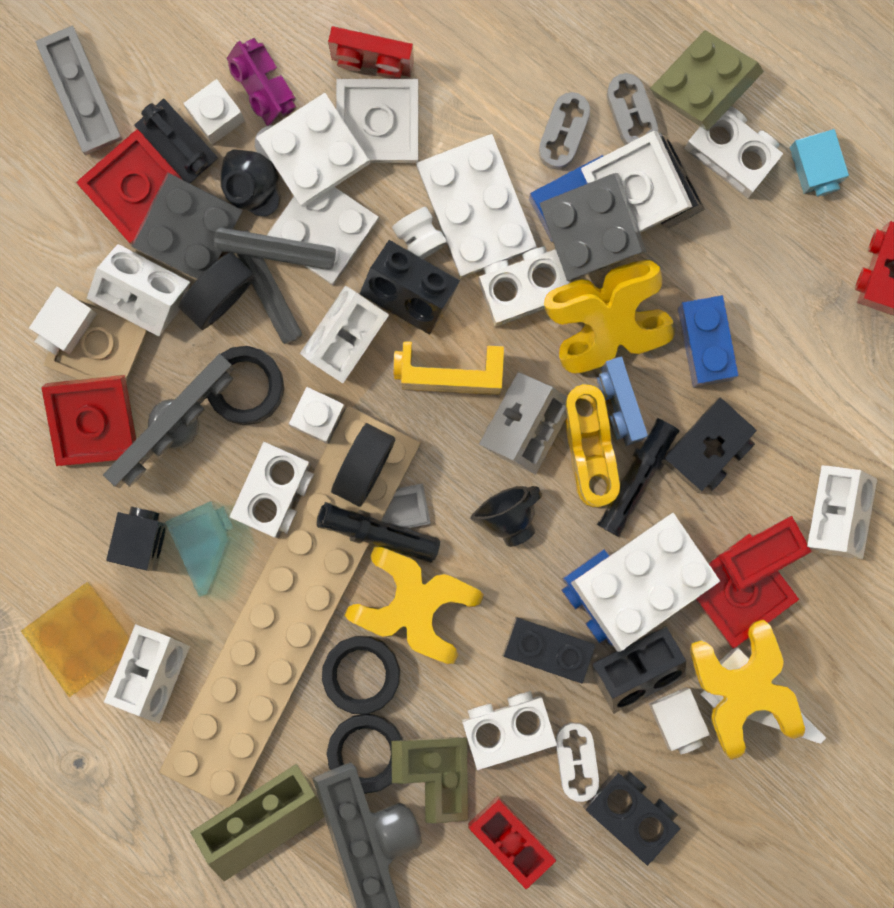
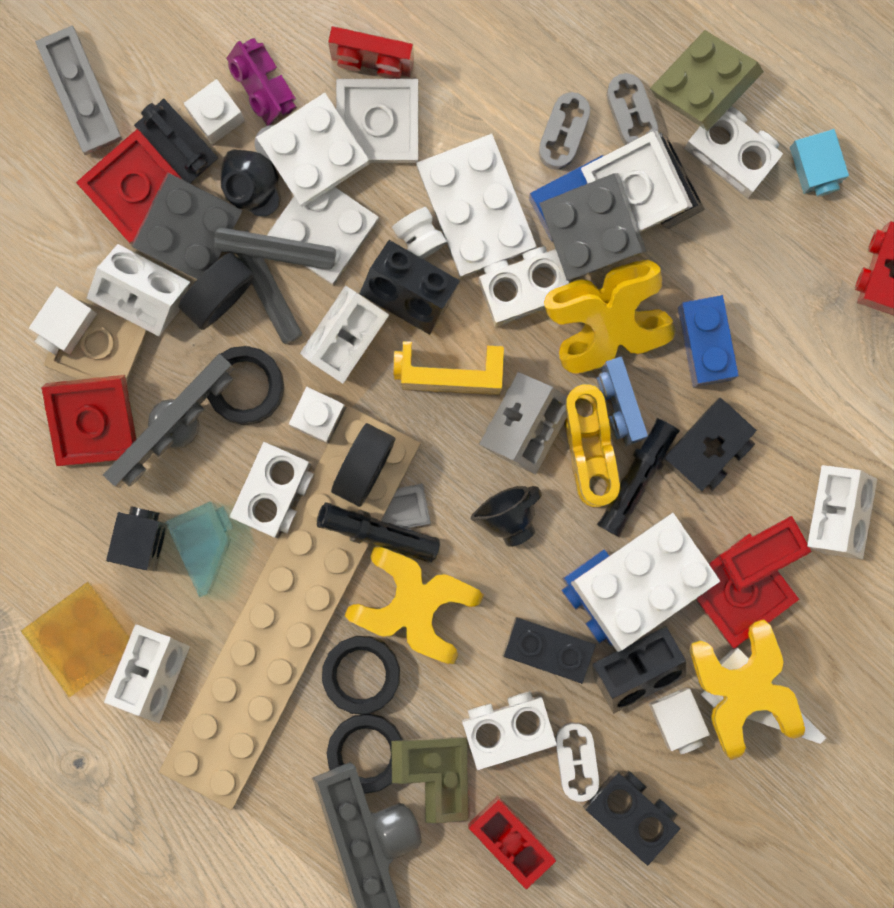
(258, 823): olive brick -> none

